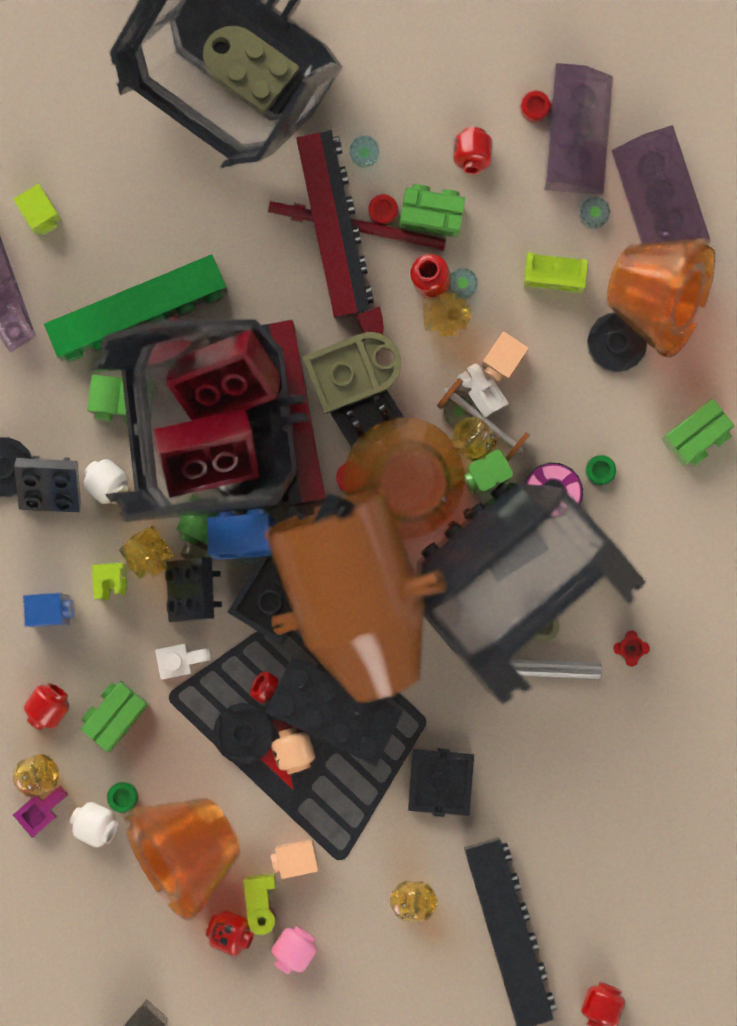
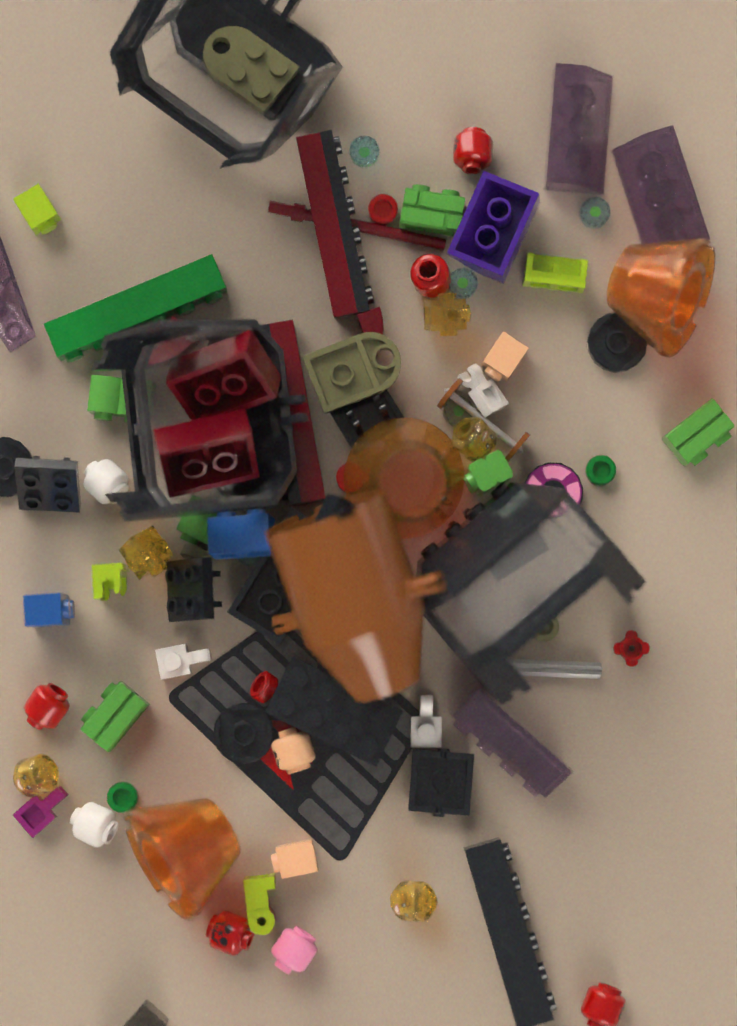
(425, 728): none -> white plate
(494, 226): none -> dark purple slope
(511, 743): none -> clear purple slope
(535, 106): red tile -> none

